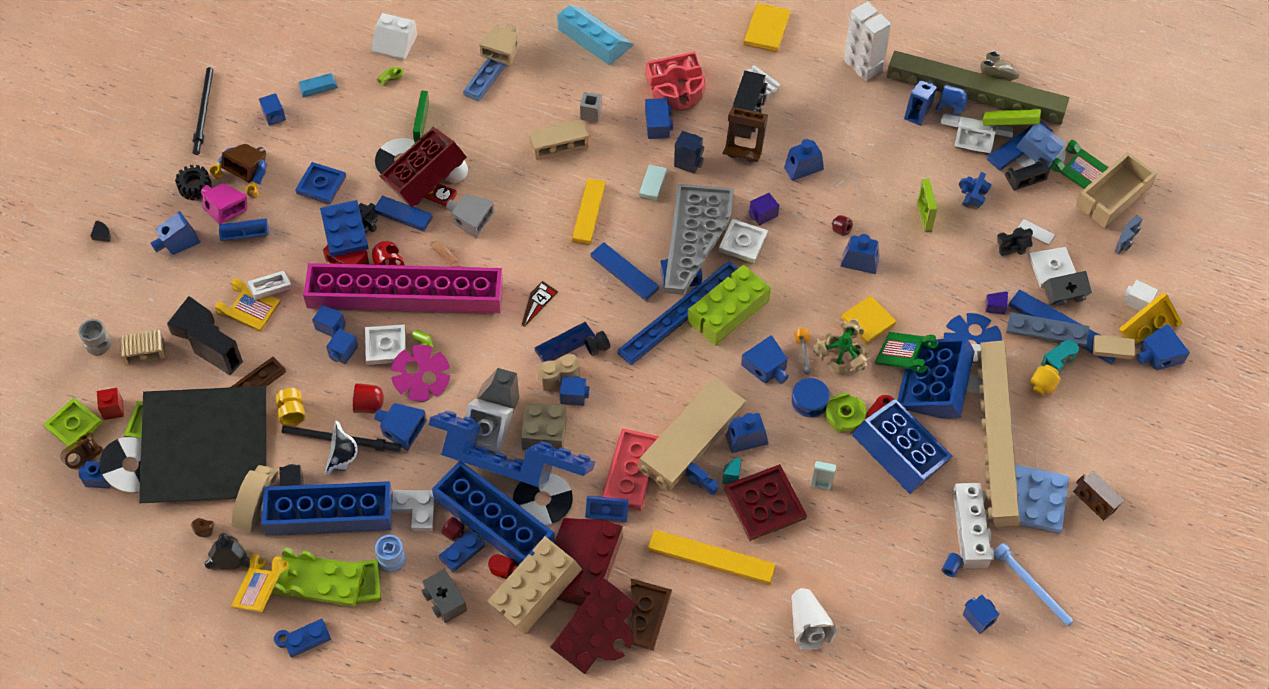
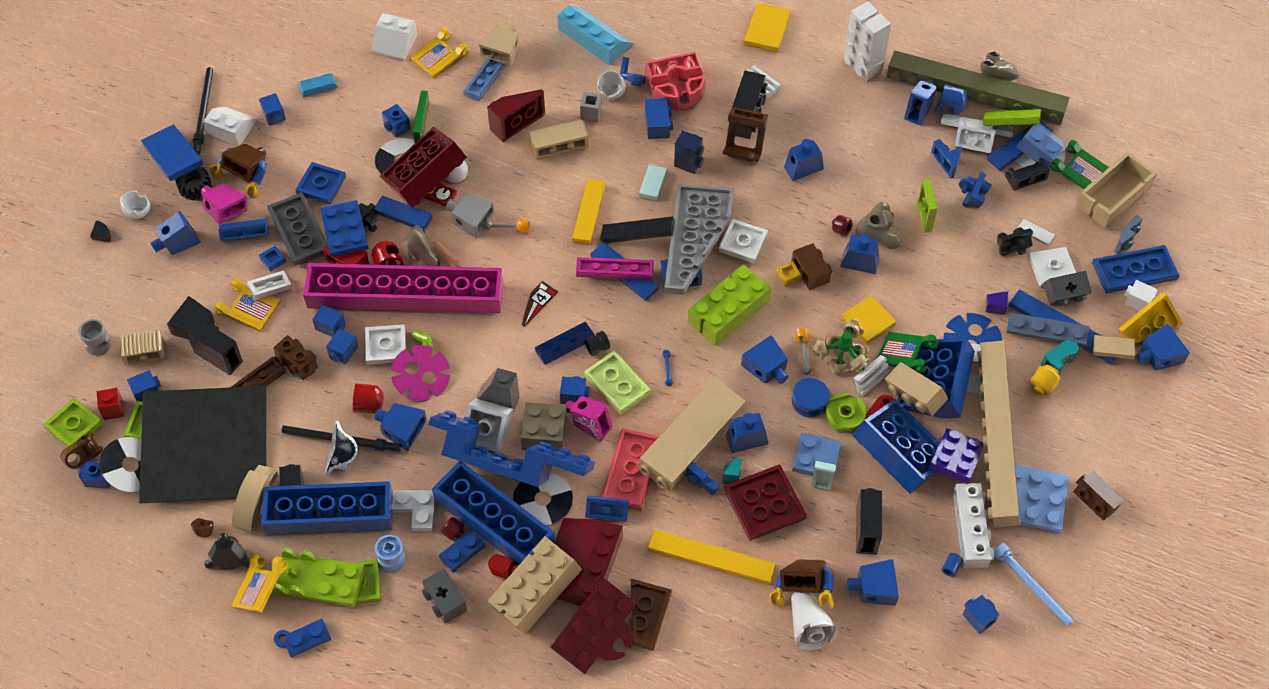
(134, 205): none -> white hair
(143, 382): none -> blue brick
(172, 152): none -> blue tile
(228, 125): none -> white slope
(272, 258): none -> blue tile
(290, 407): yellow wheel -> none
(295, 357): none -> reddish brown brick
(298, 228): none -> dark grey plate
(390, 73): lime arm -> none
(396, 120): none -> blue brick
(419, 247): none -> dark tan head
(436, 55): none -> yellow flag
(515, 112): none -> dark red slope
(522, 225): none -> hinge
(551, 372): tan brick -> none
(590, 417): none -> dark pink torso
(611, 85): none -> white hair
(615, 268): none -> dark pink tile
(617, 383): none -> yellowish green tile
(635, 79): none -> blue plate
(637, 230): none -> black tile
(666, 354): none -> blue hinge
(672, 318): blue tile -> none
(763, 209): dark purple brick -> none
(789, 273): none -> yellow tile
(804, 577): none -> reddish brown torso
(812, 266): none -> reddish brown brick
(813, 449): none -> medium blue plate
(869, 521): none -> black brick
(870, 376): none -> white tile
(876, 583): none -> blue torso
(877, 226): none -> dark tan head
(916, 389): none -> tan brick
(946, 158): none -> blue slope
(957, 455): none -> plate
(1145, 265): none -> blue tile

